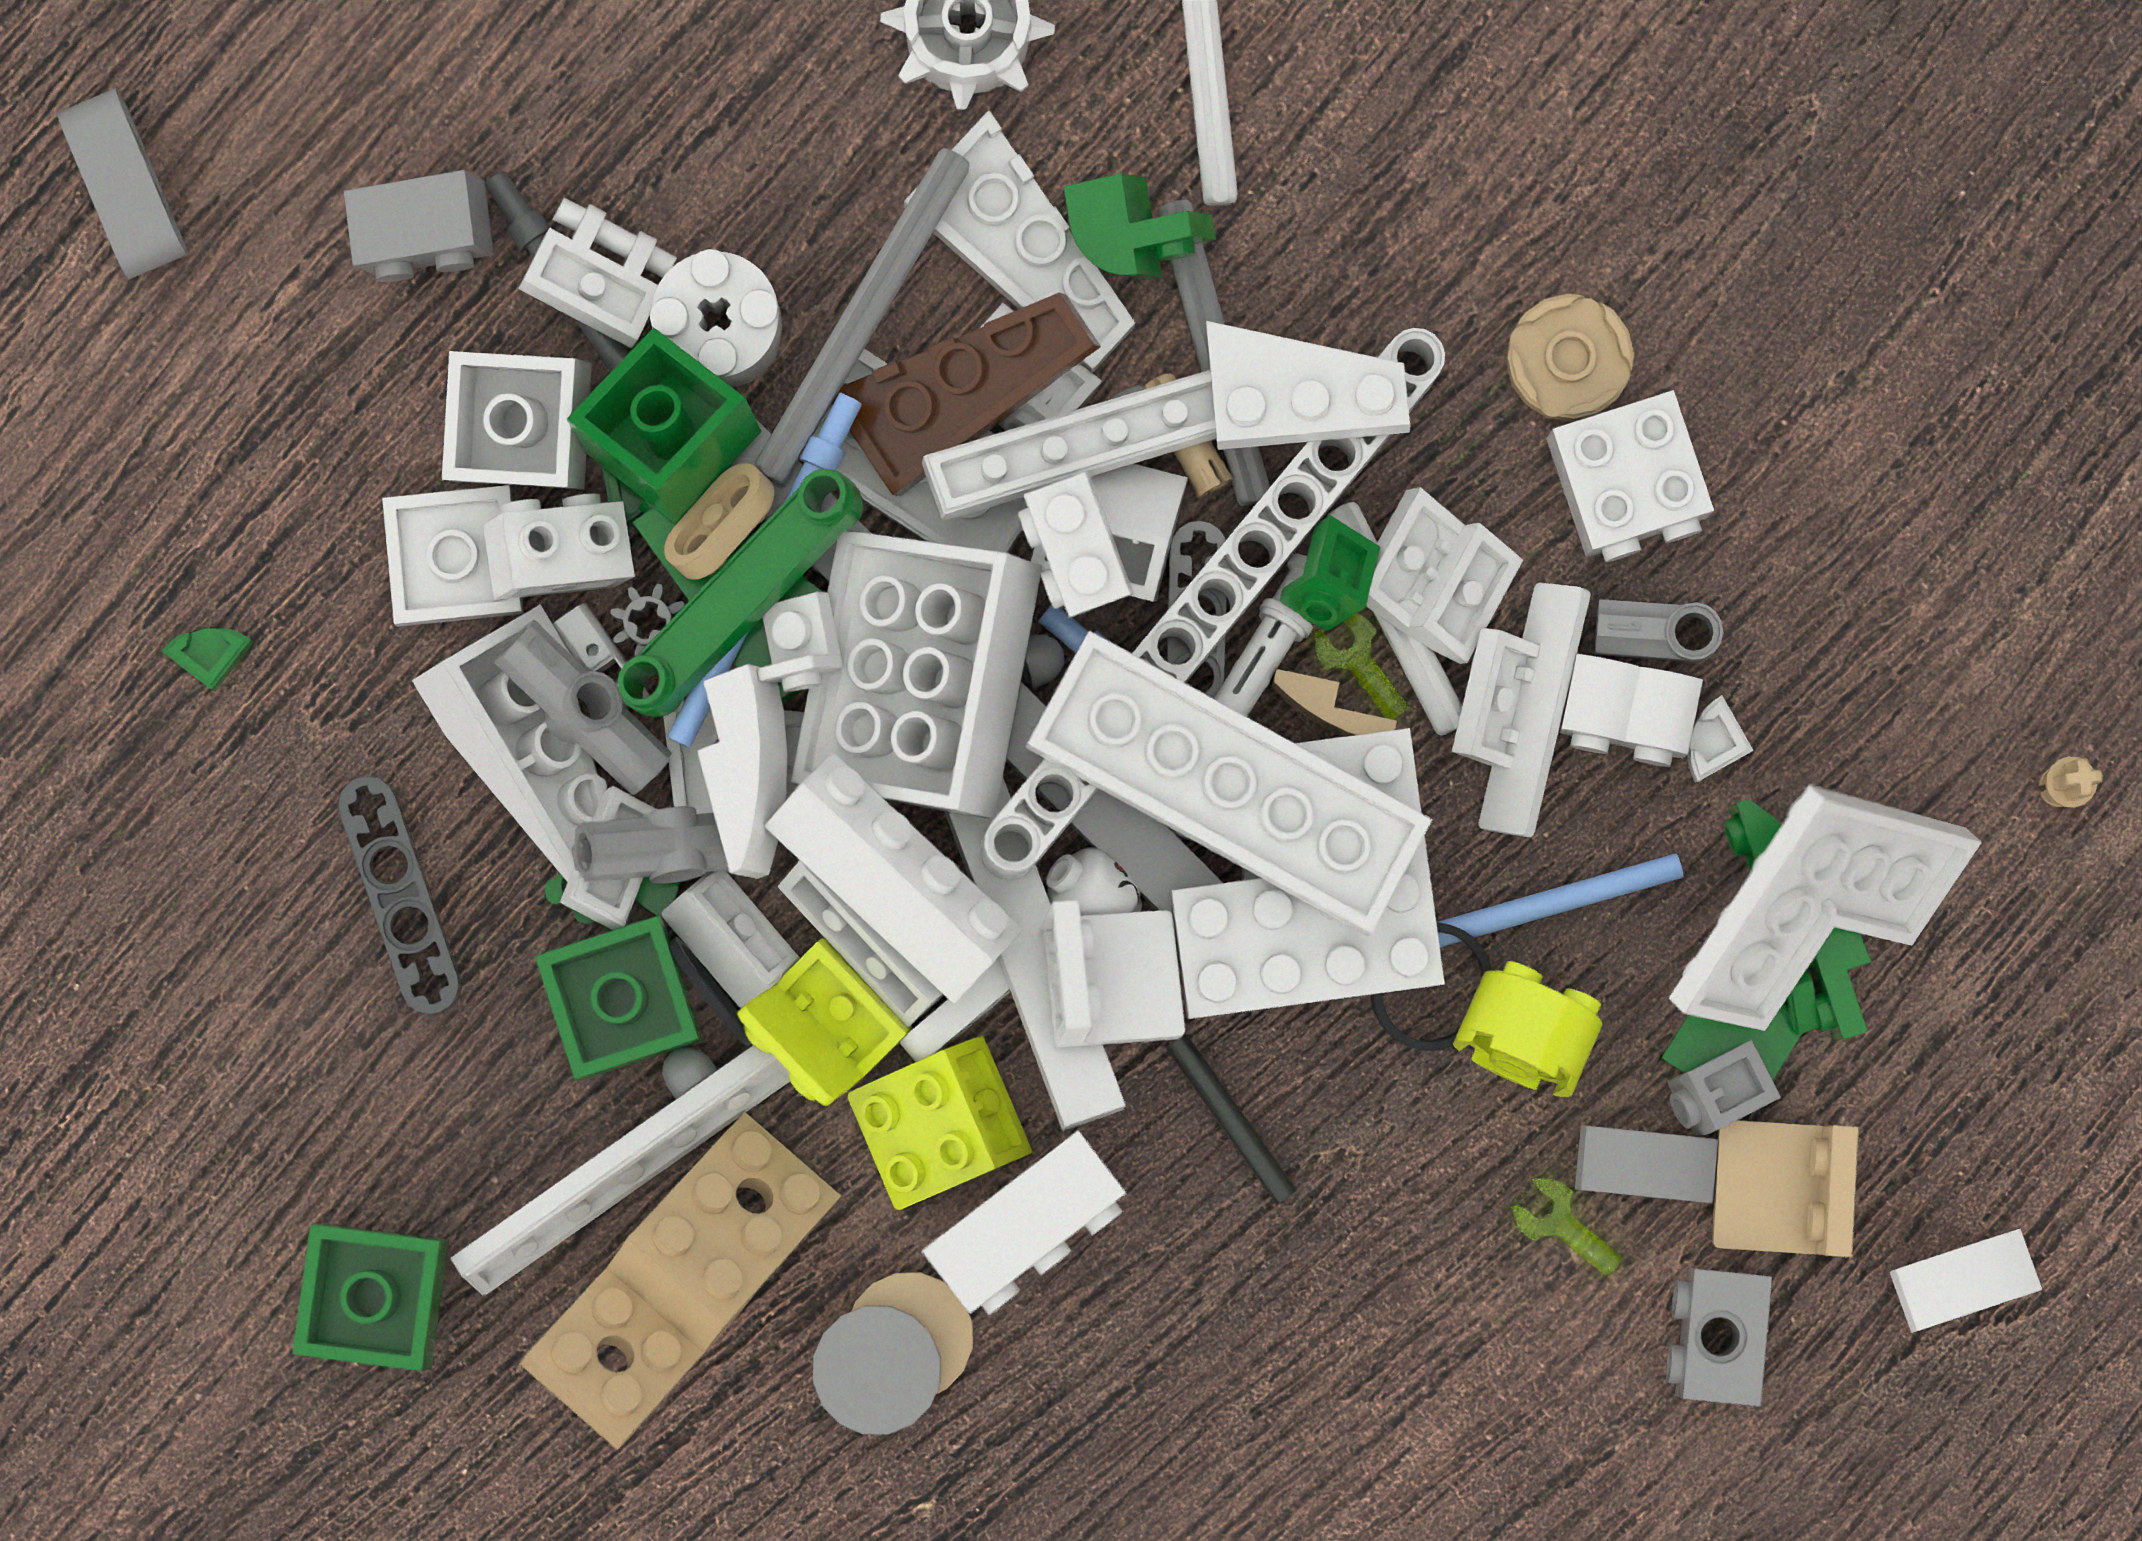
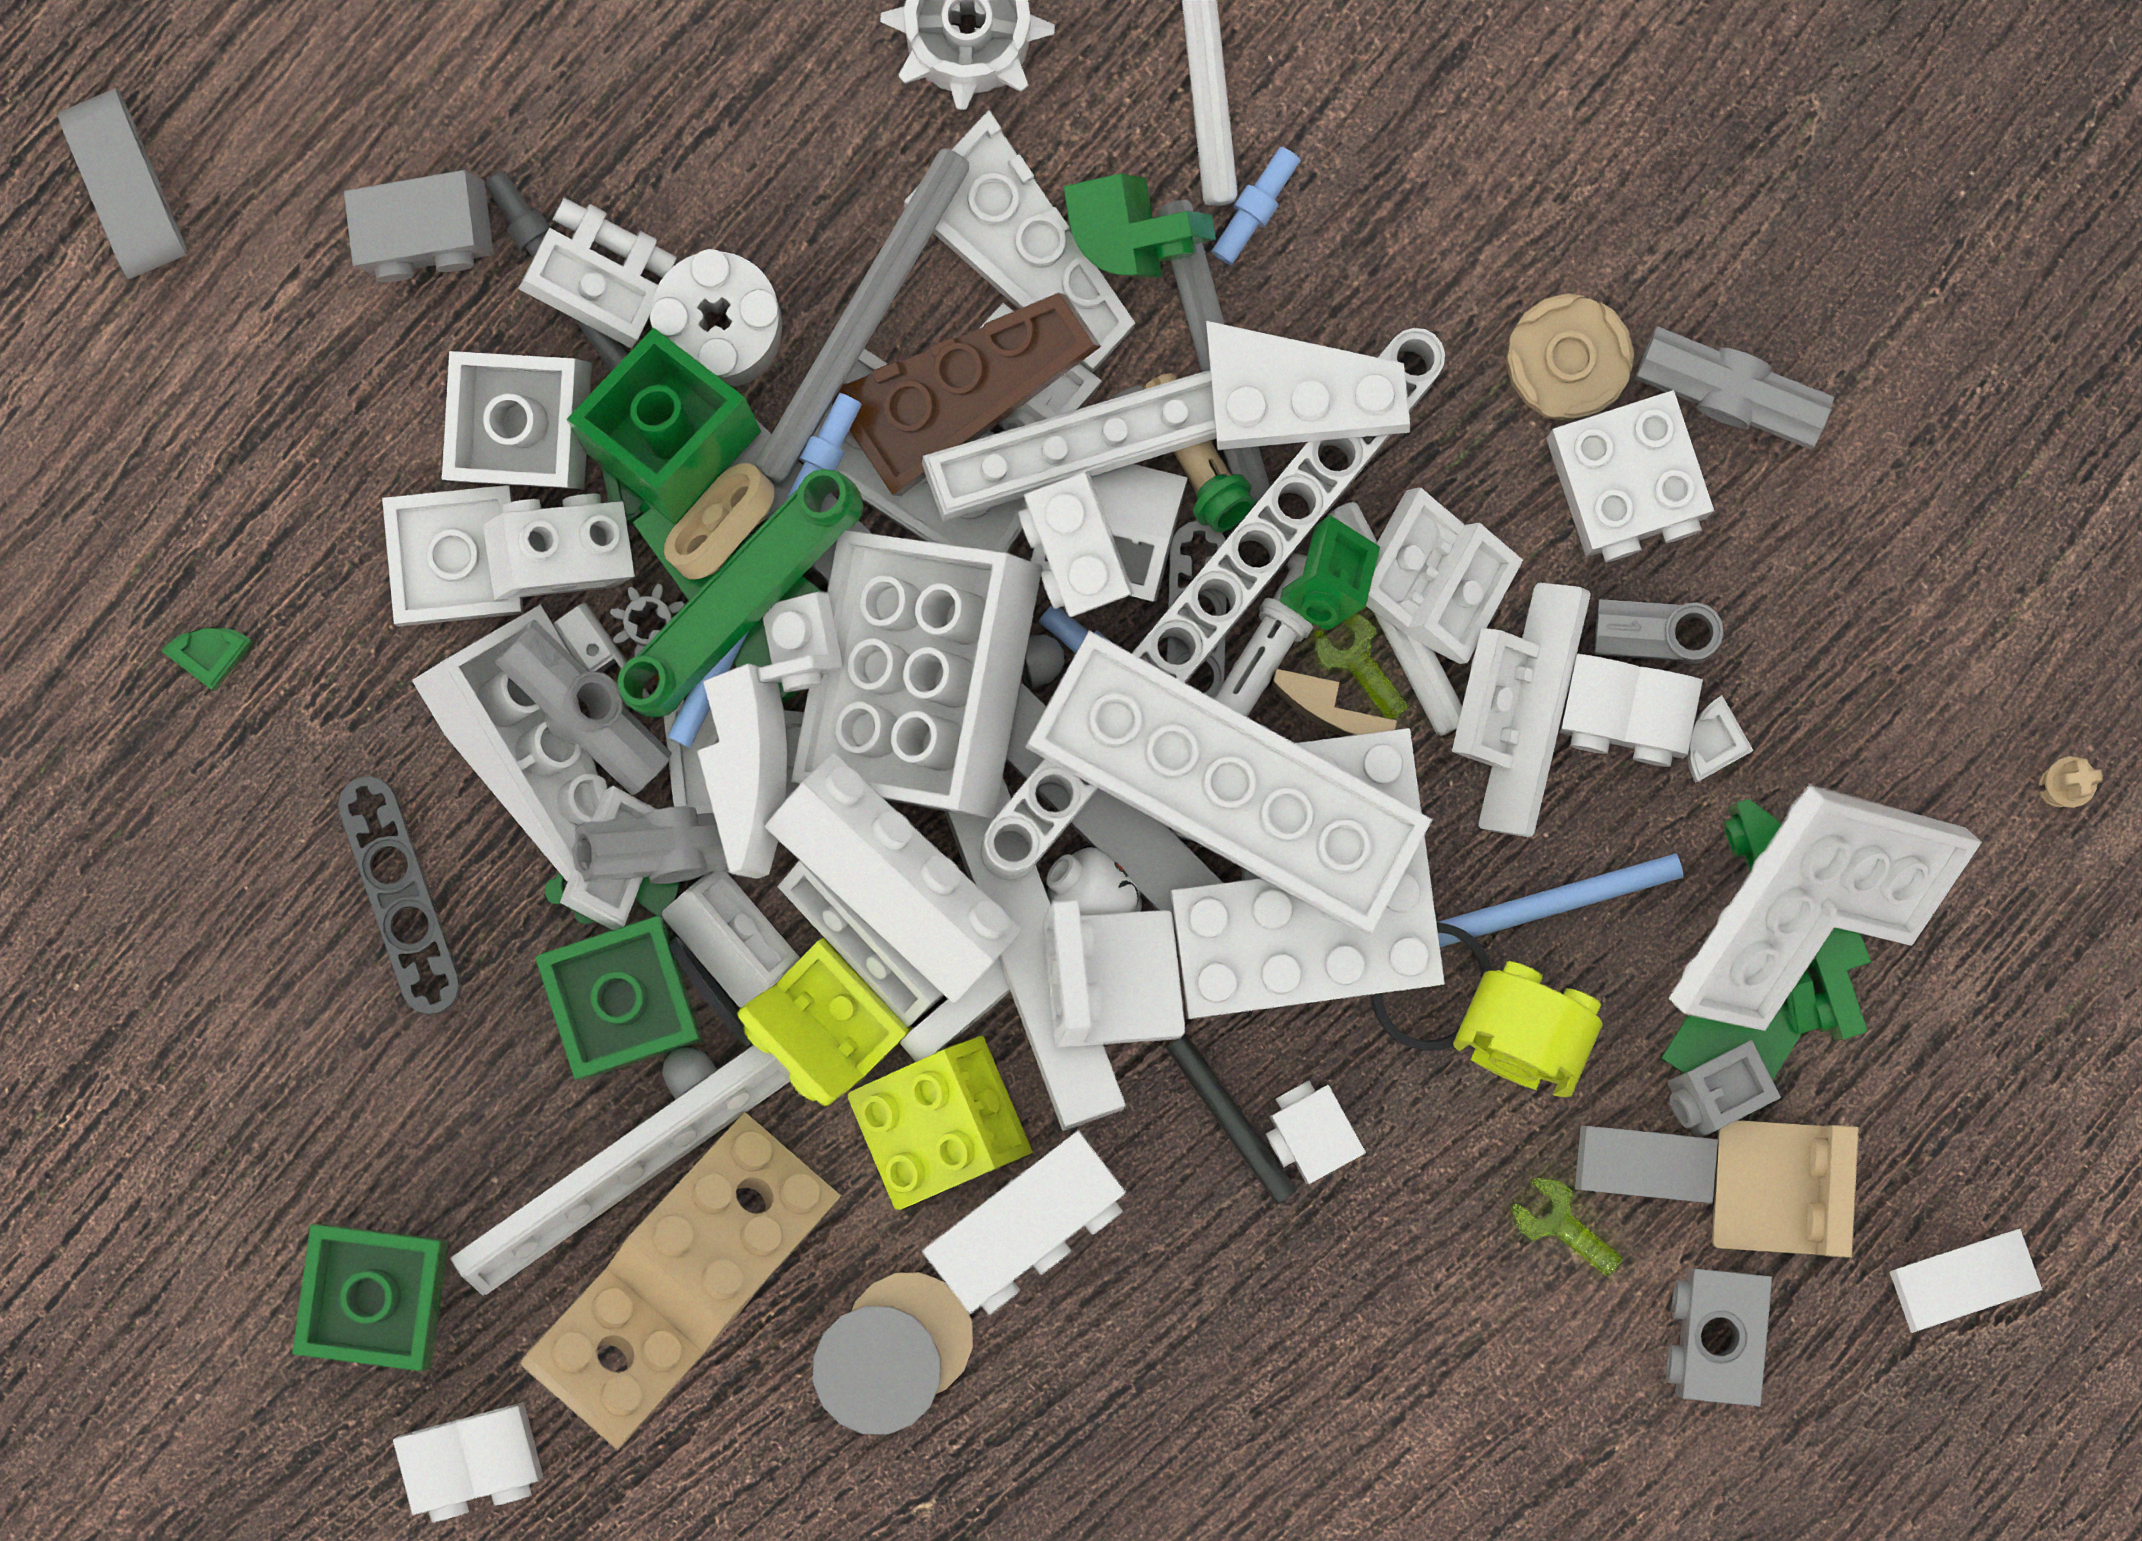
(468, 1461): none -> white brick
(1223, 502): none -> green plate
(1255, 205): none -> light blue bar
(1313, 1132): none -> white brick
(1734, 388): none -> light grey piece

